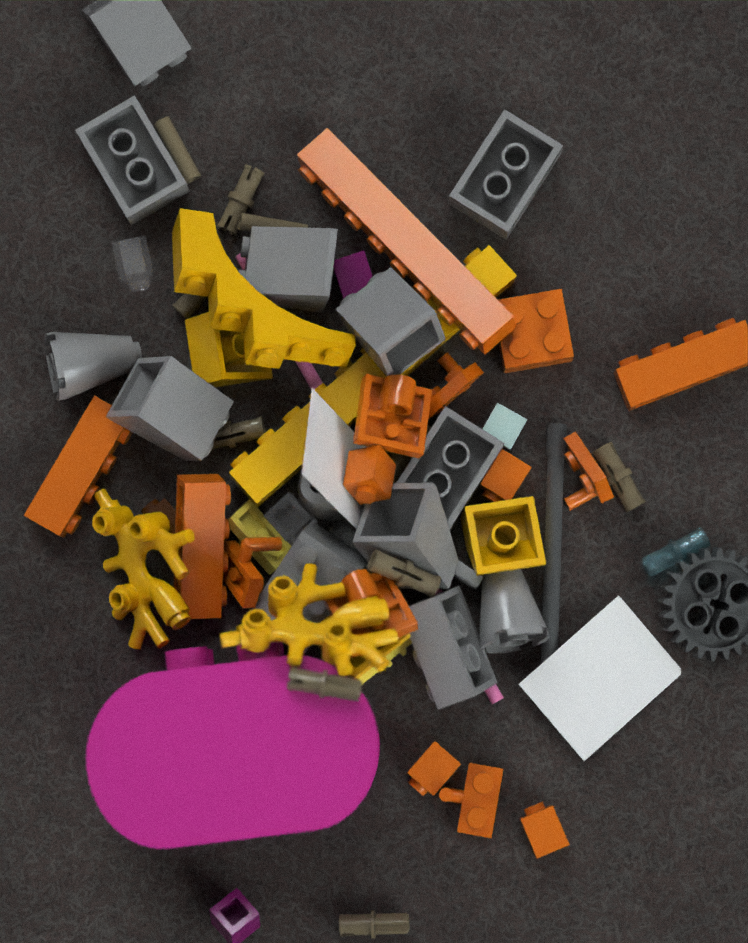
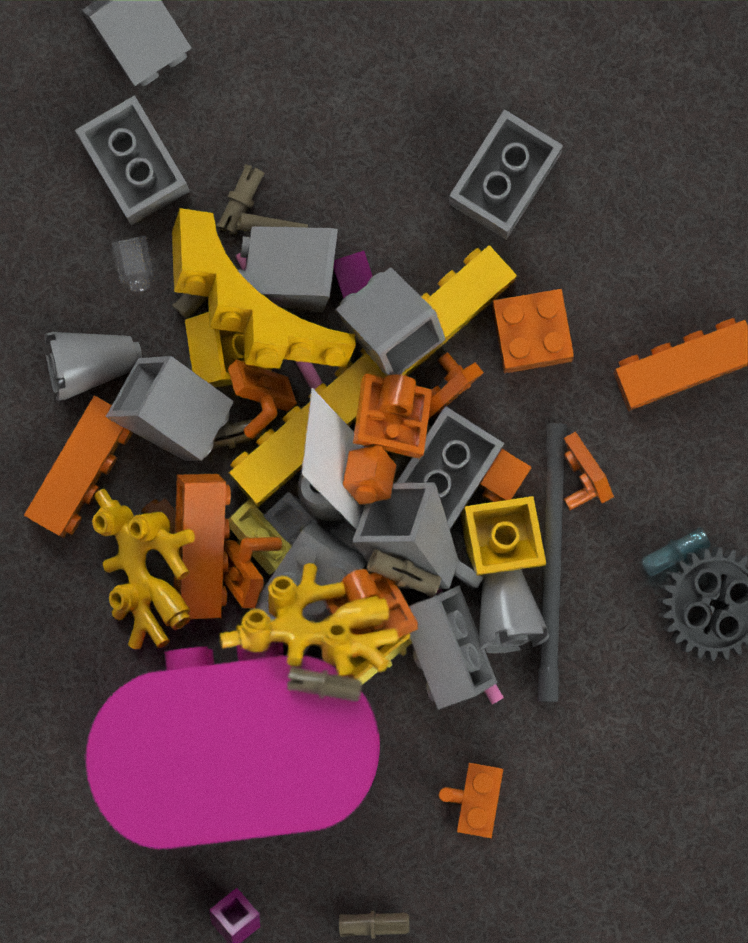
(177, 149): dark tan piece -> none
(262, 386): none -> orange plate
(406, 242): orange brick -> none
(432, 770): orange brick -> none
(504, 425): light aqua tile -> none
(543, 829): orange brick -> none
(601, 678): white sticker -> none
(619, 476): dark tan pin -> none

